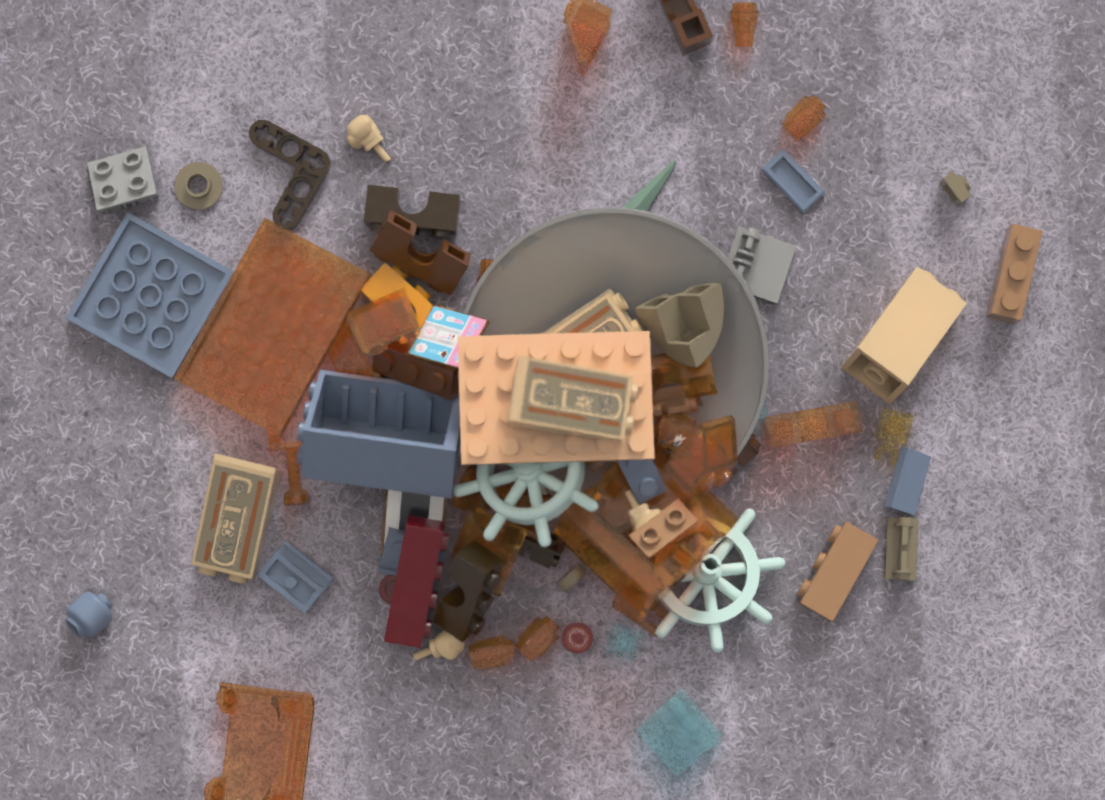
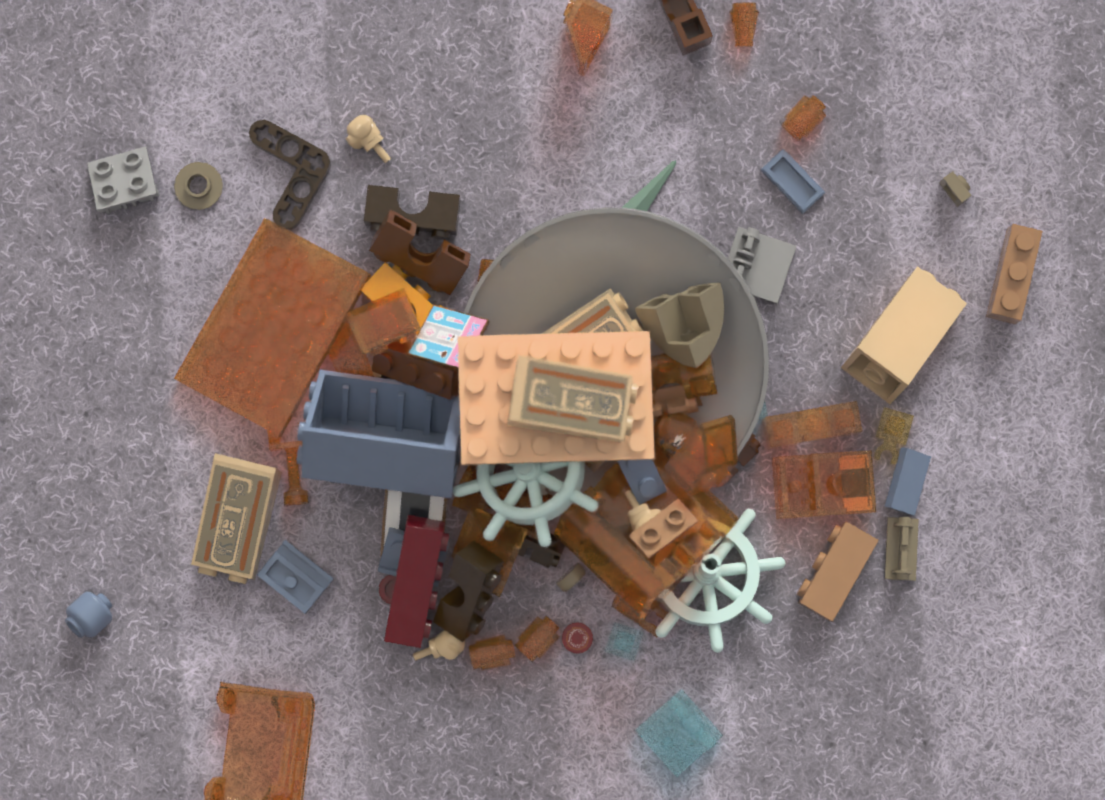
(149, 295): sand blue plate -> none
(824, 484): none -> clear orange slope

